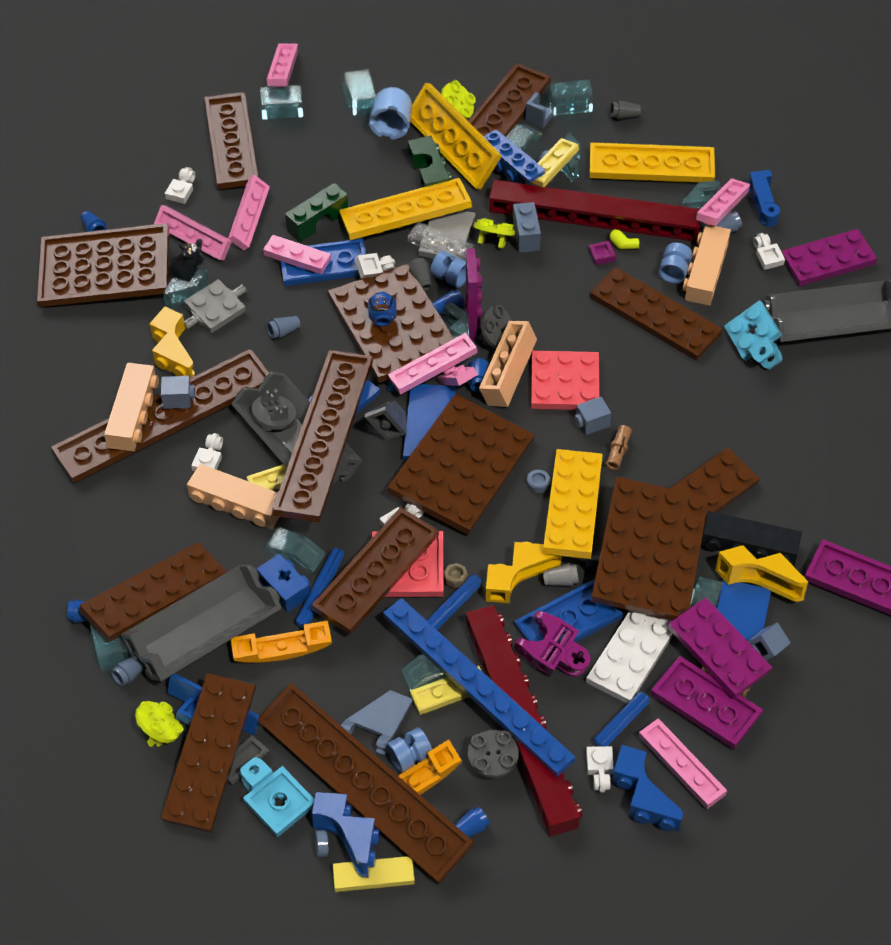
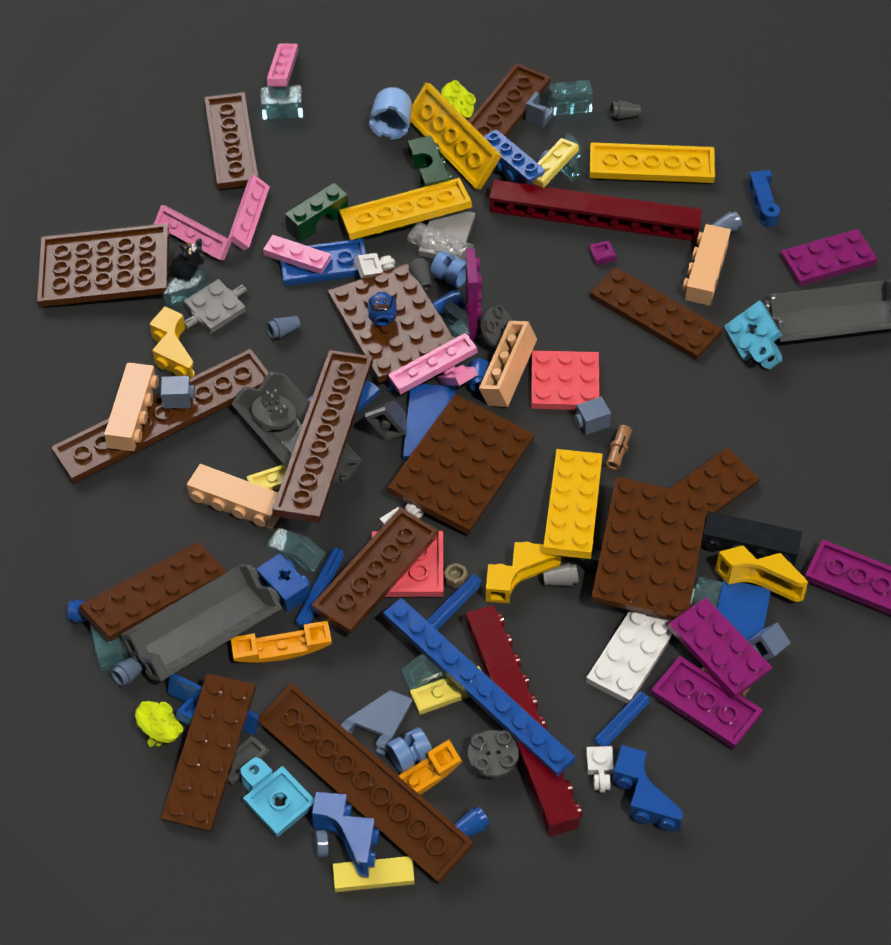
(92, 222): blue cone -> none
(180, 190): white plate -> none
(209, 457): white plate -> none
(359, 91): clear light blue brick -> none
(487, 226): neon yellow plate -> none
(522, 135): clear light blue slope -> none
(526, 227): sand blue brick -> none
(538, 481): sand blue tile -> none
(566, 651): magenta piece -> none
(575, 610): blue tile -> none
(622, 241): neon yellow arm -> none
(675, 263): medium blue wheel -> none
(682, 763): bright pink plate -> none
(701, 193): clear light blue slope -> none
(723, 202): bright pink plate -> none
(768, 255): white plate -> none

